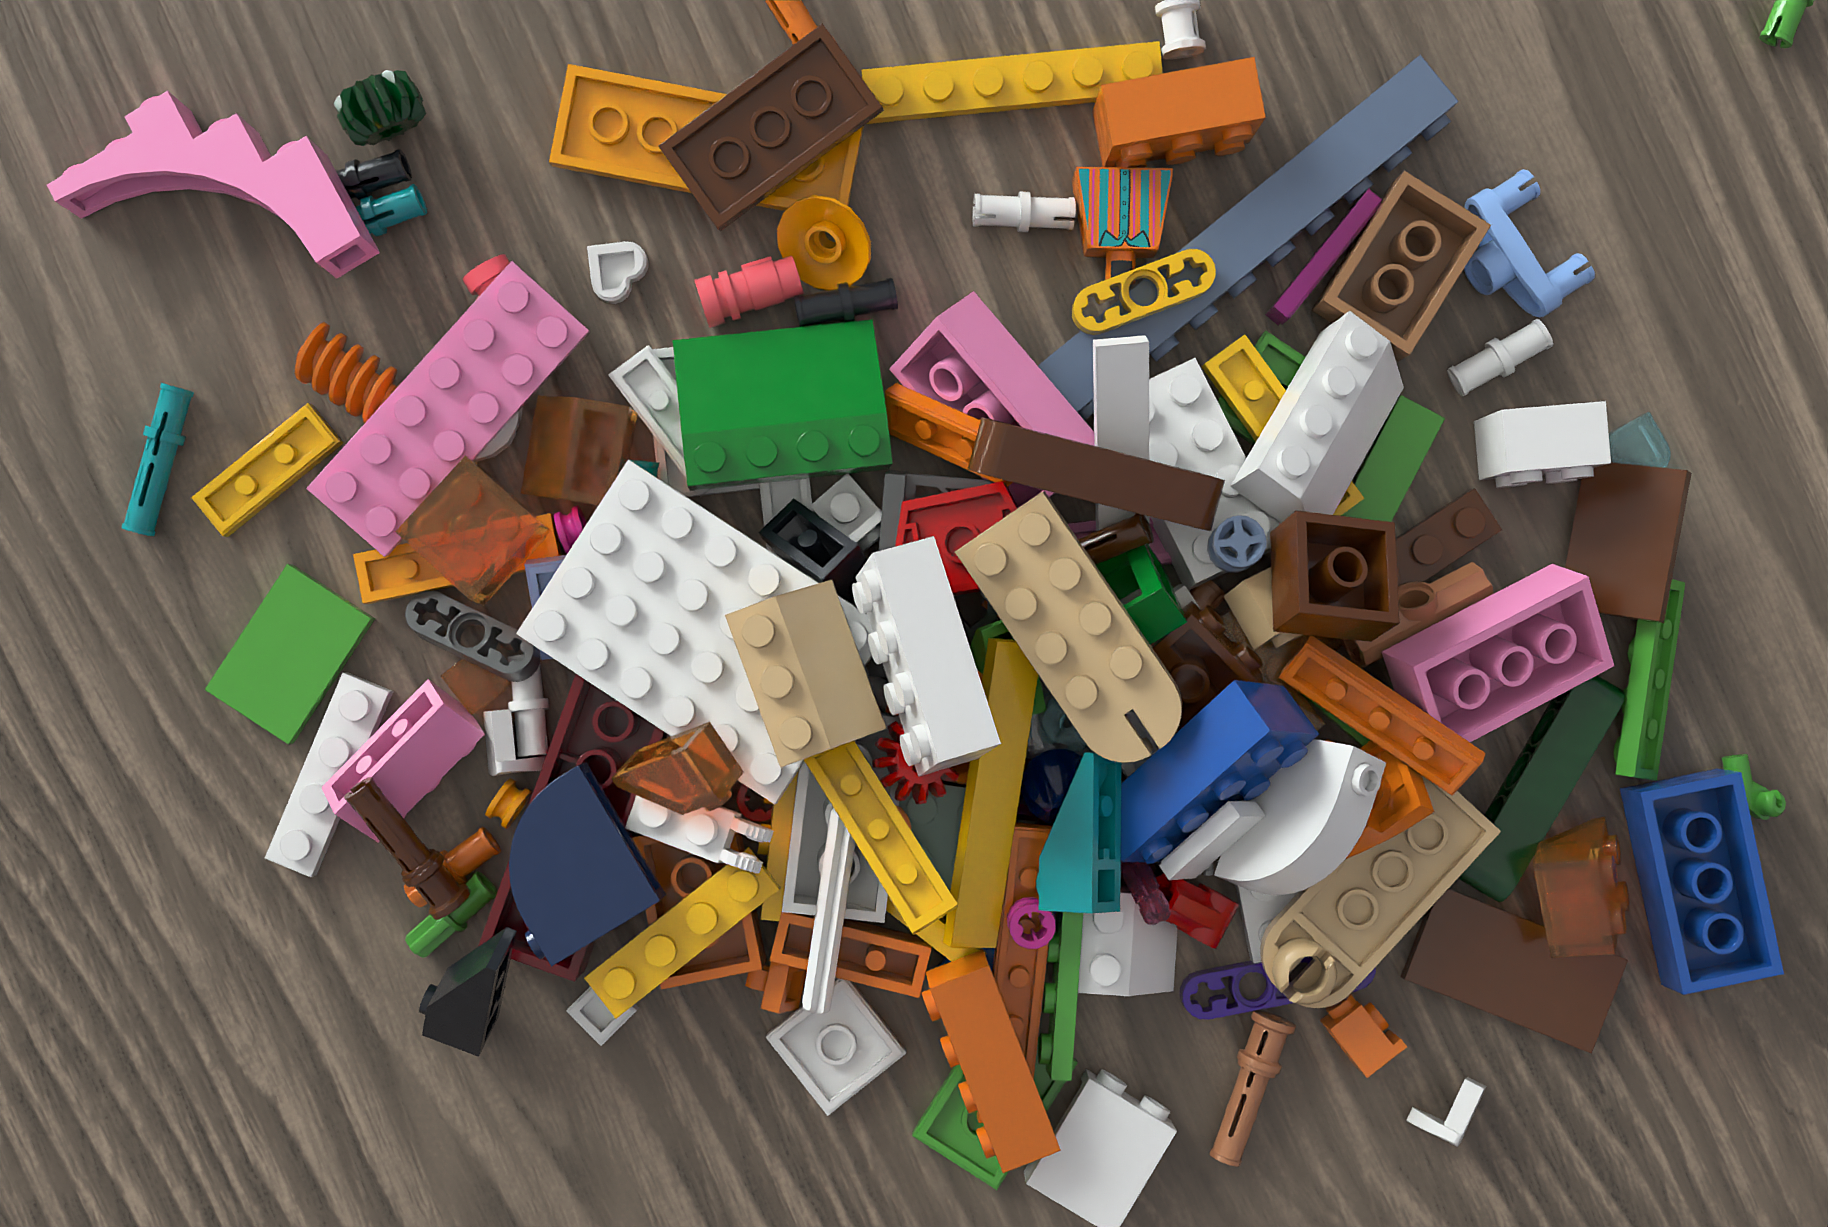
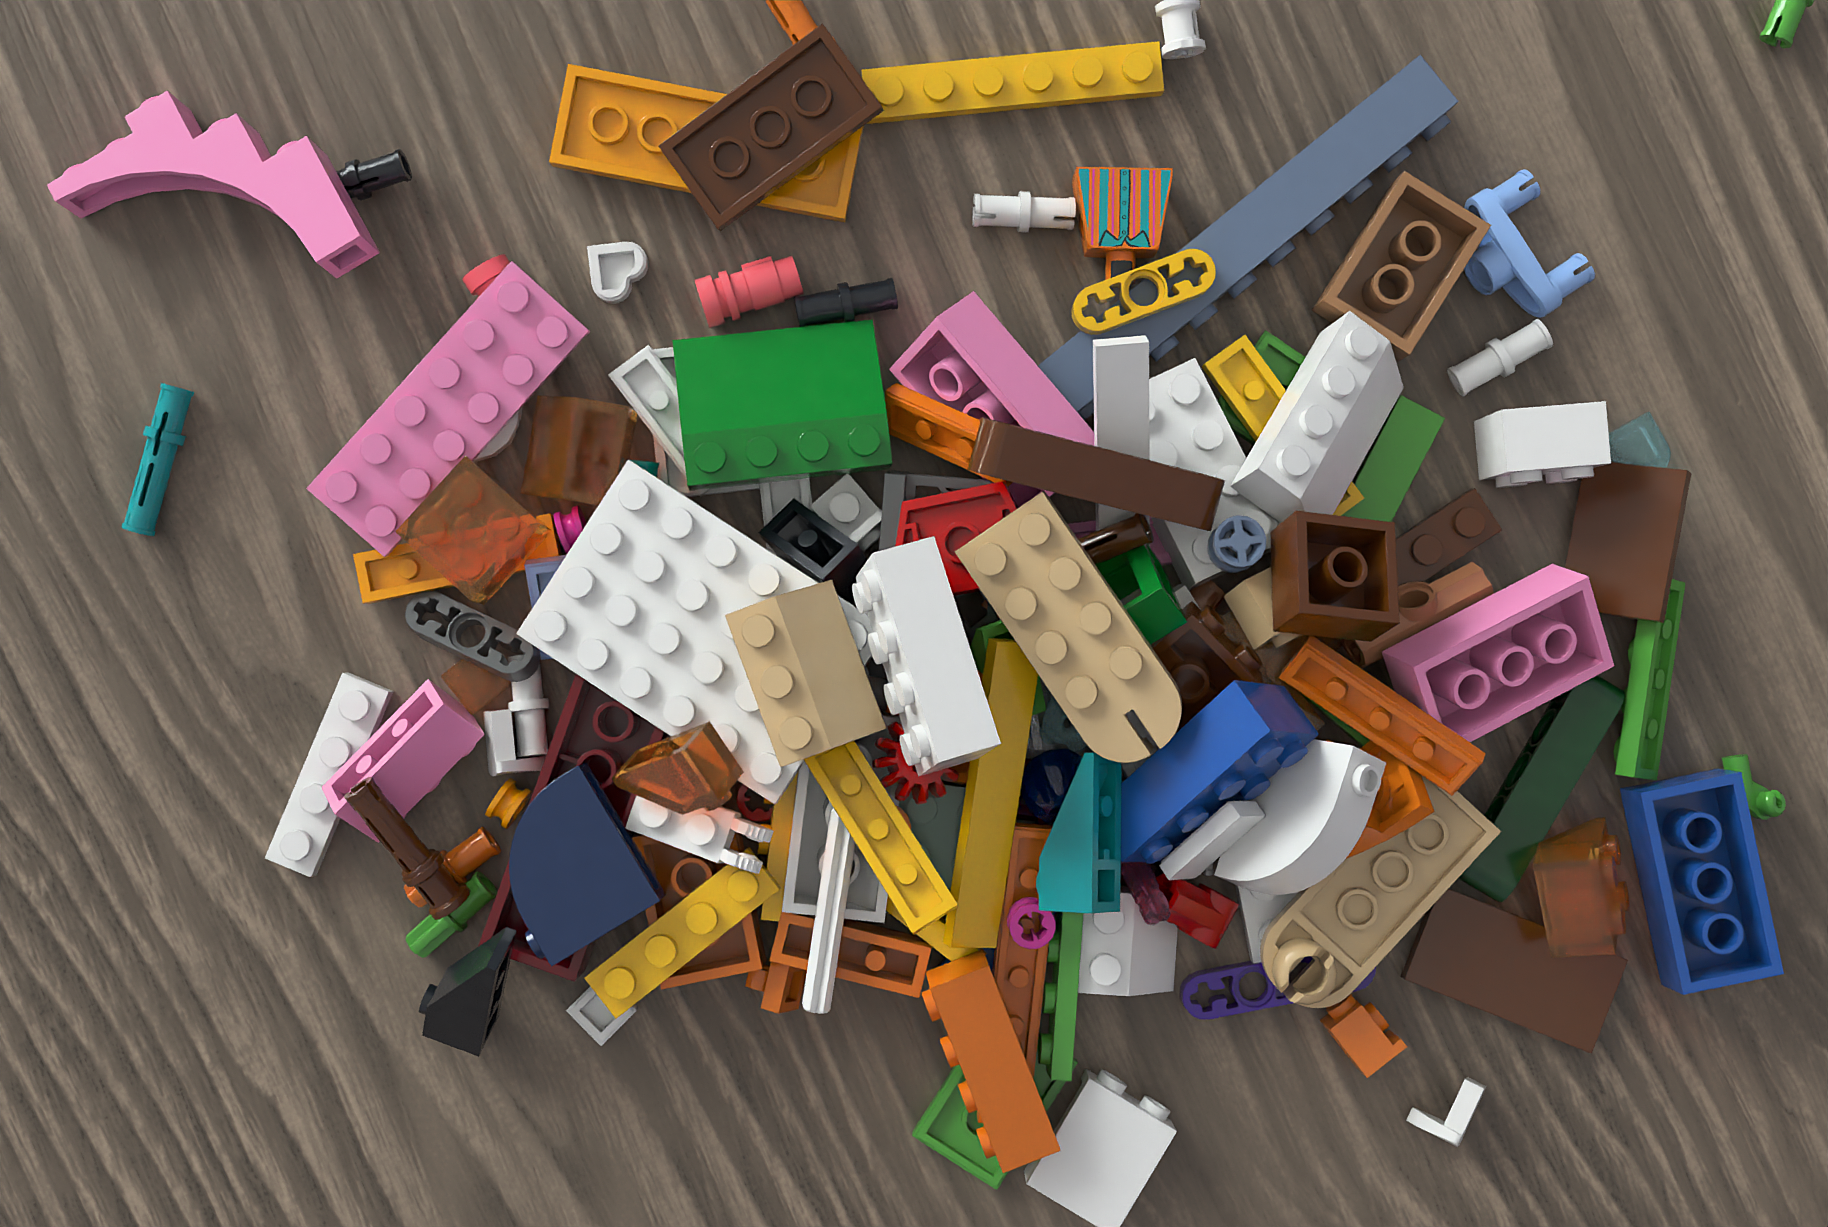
(267, 470): yellow tile -> none
(290, 654): bright green tile -> none
(343, 373): orange piece -> none
(379, 107): dark green gear -> none
(402, 205): teal pin -> none
(815, 256): light orange dish -> none
(838, 1049): white tile -> none
(1179, 114): orange brick -> none
(1258, 1065): nougat pin -> none
(1324, 258): magenta tile -> none

